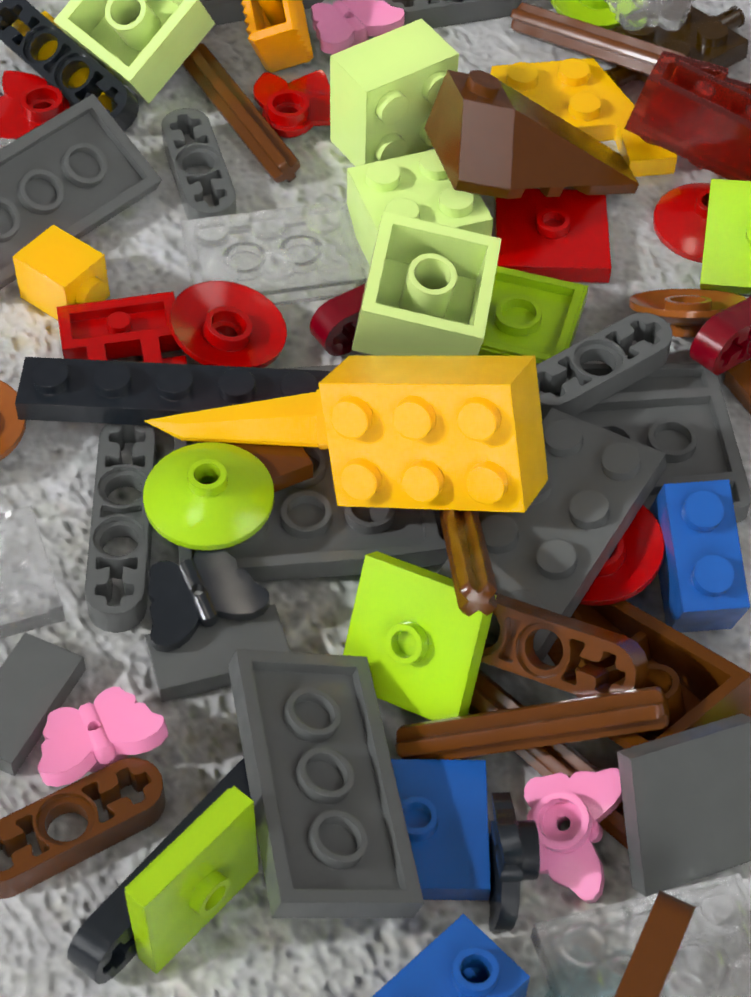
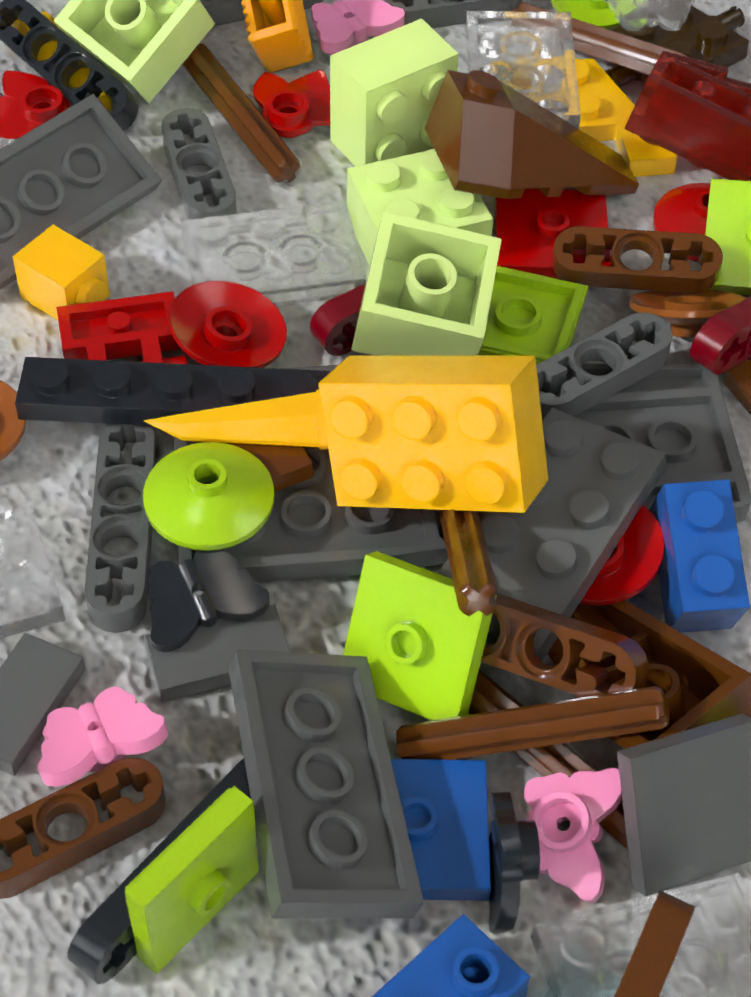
(528, 54): none -> clear plate
(655, 243): none -> reddish brown beam

